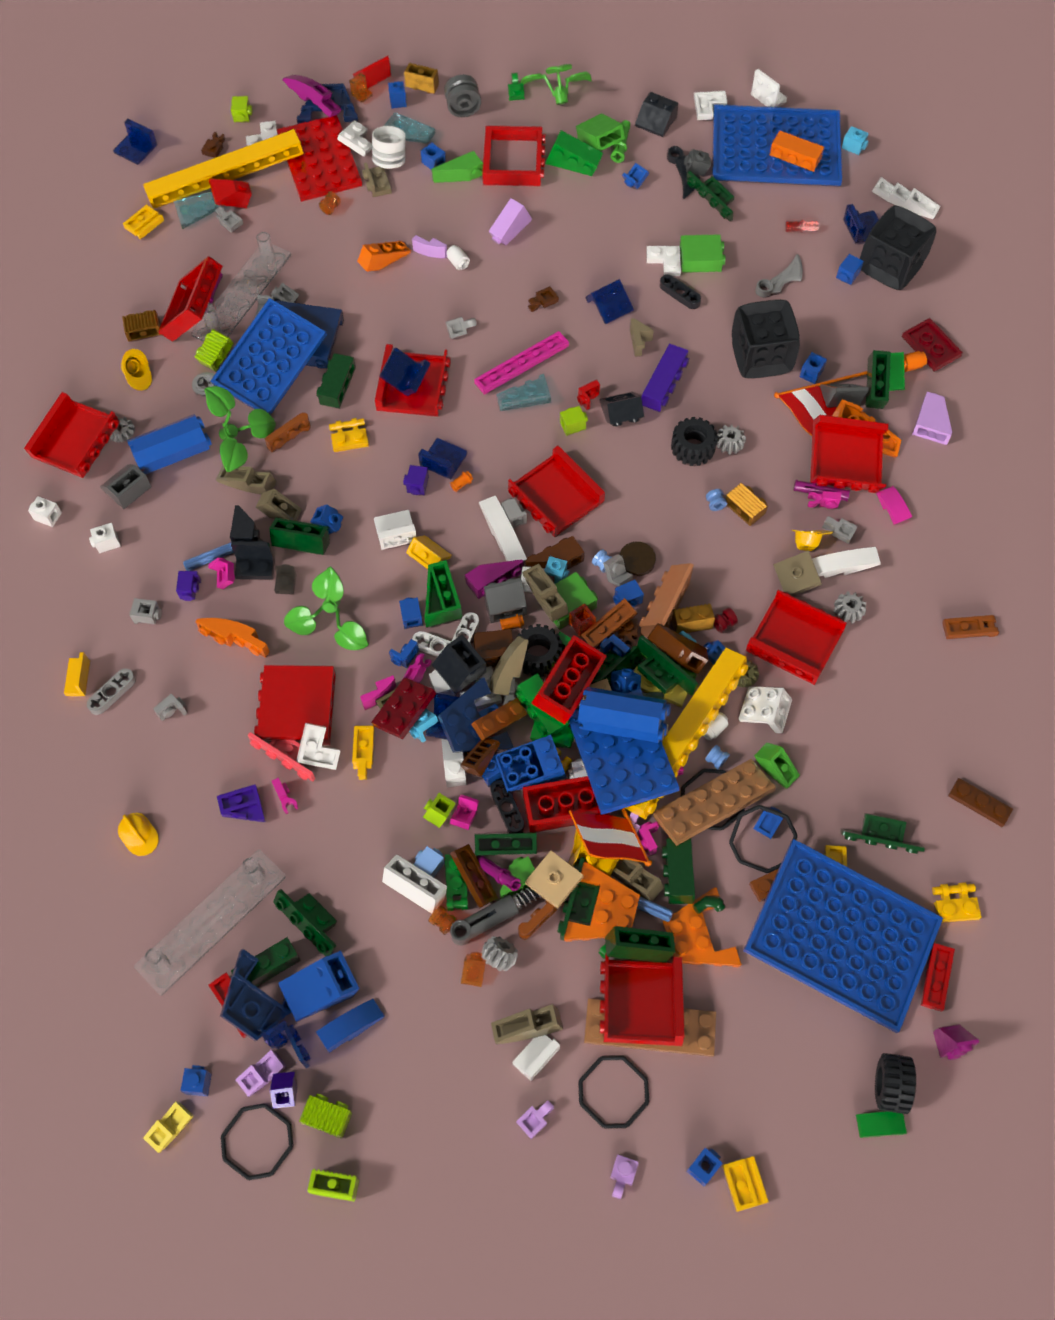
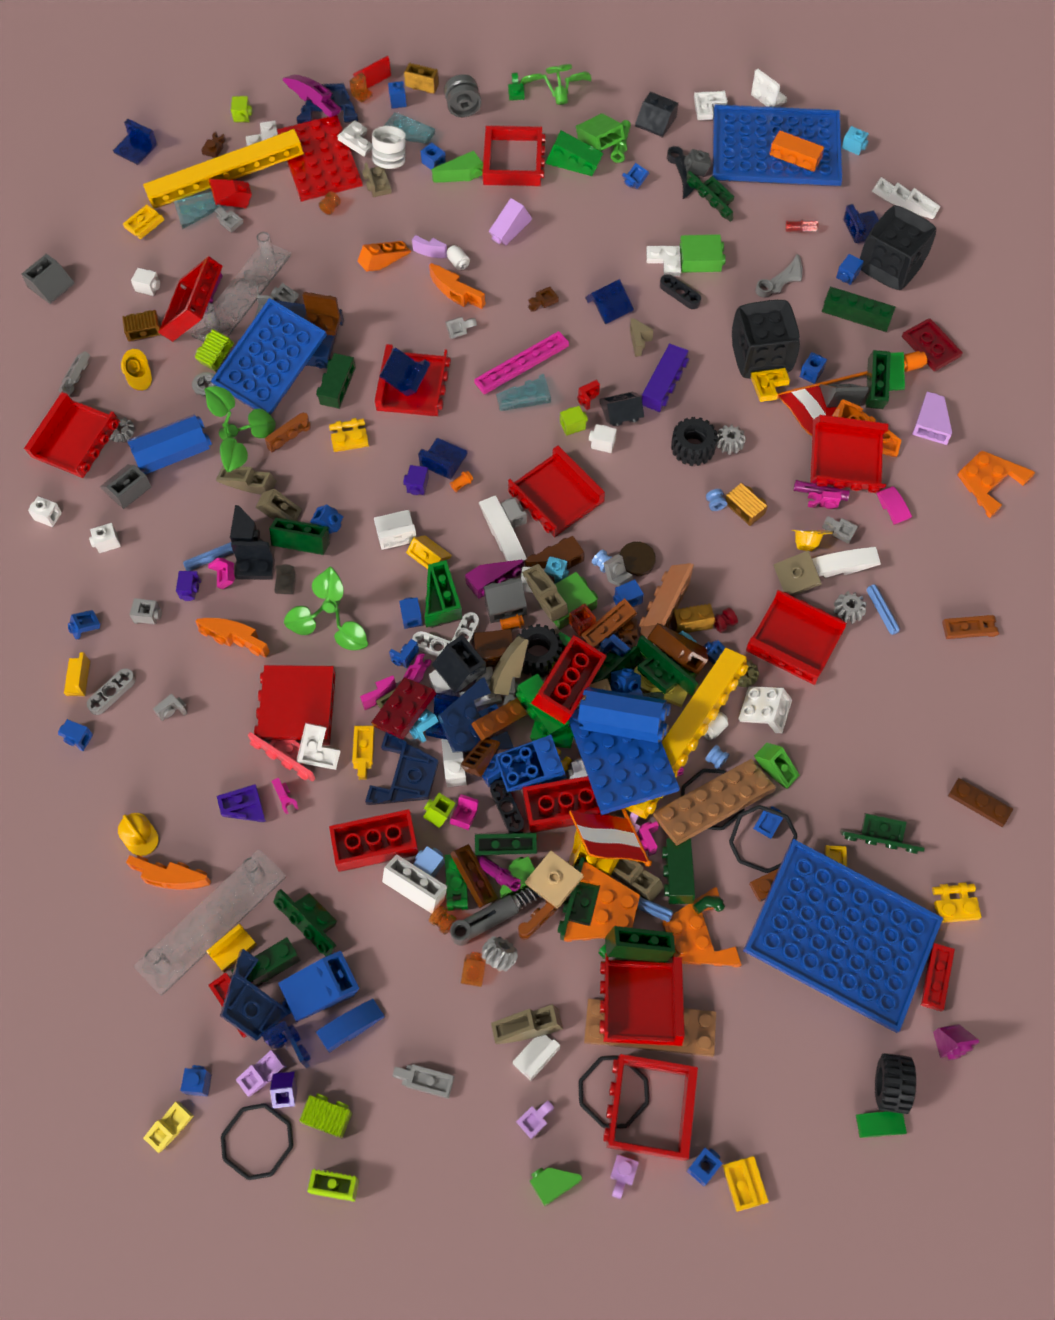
(47, 278): none -> dark grey slope
(73, 374): none -> light grey hinge
(75, 734): none -> blue brick
(83, 622): none -> blue bracket
(145, 281): none -> white brick
(172, 877): none -> orange slope
(228, 947): none -> yellow panel
(322, 312): none -> reddish brown bracket
(373, 840): none -> red brick
(412, 776): none -> dark blue wing
(425, 1080): none -> light grey hinge
(450, 285): none -> orange slope
(552, 1183): none -> bright green slope
(603, 438): none -> white brick
(690, 1074): none -> red window
(766, 381): none -> yellow plate
(858, 309): none -> dark green brick
(883, 609): none -> medium blue axle
(985, 473): none -> orange wing

